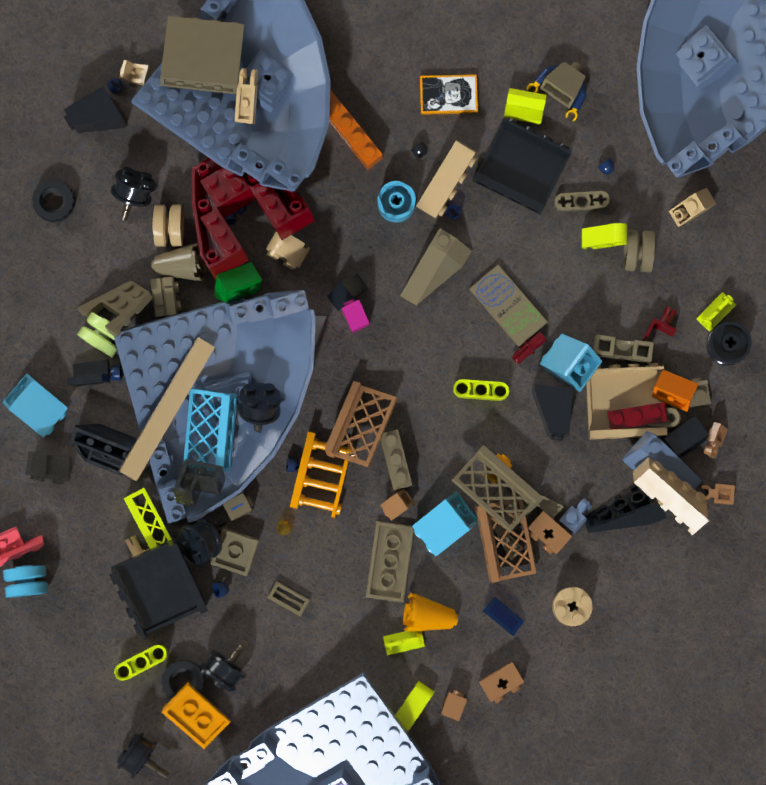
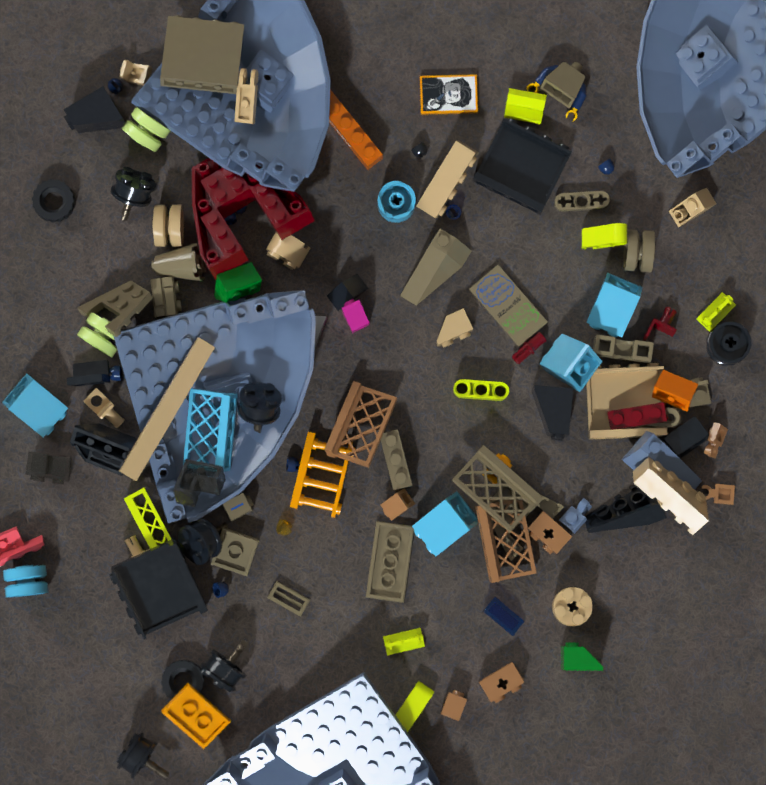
(105, 409): none -> tan bracket
(131, 663): neon yellow beam -> none
(145, 130): none -> yellowish green wheel
(427, 615): light orange cone -> none
(455, 326): none -> tan slope
(578, 658): none -> green slope
(614, 305): none -> medium azure slope

